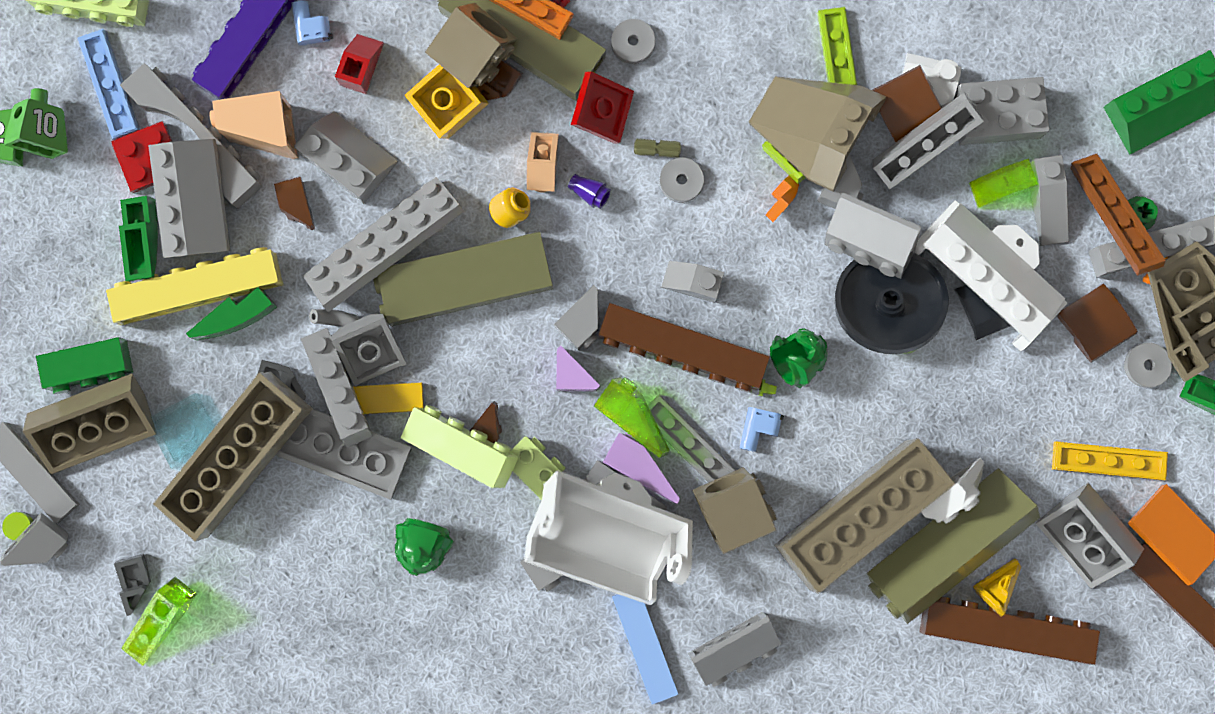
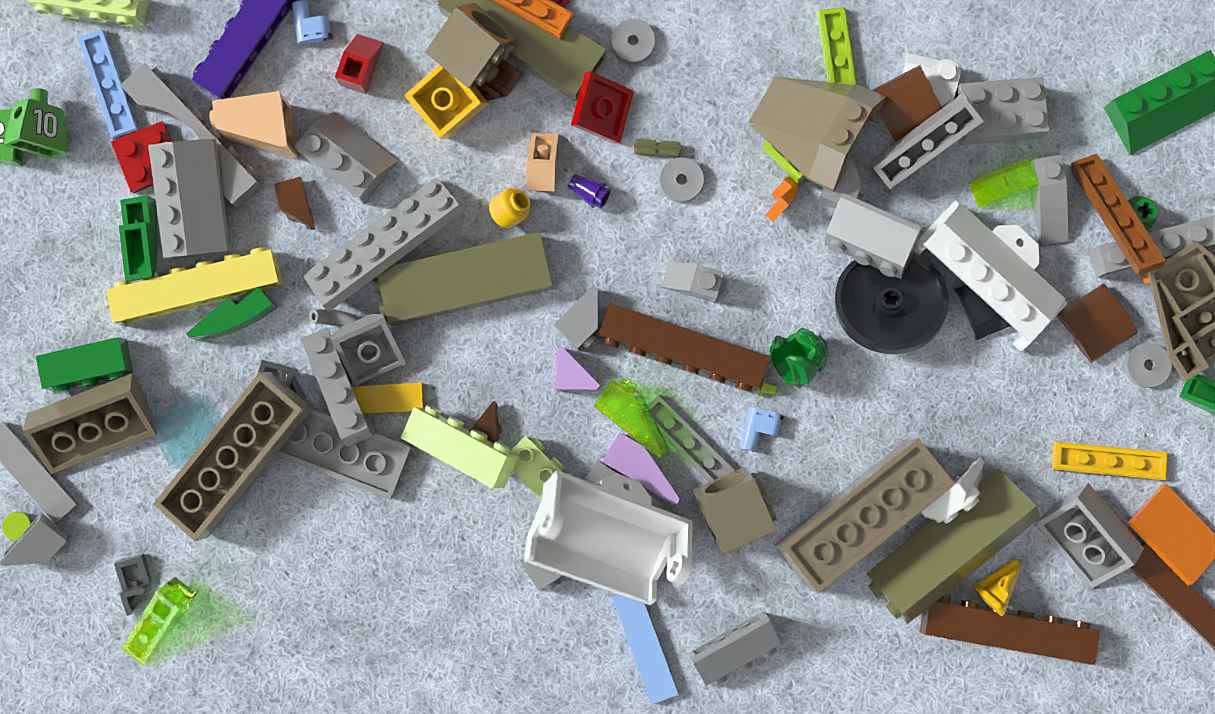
(421, 546): green helmet -> none

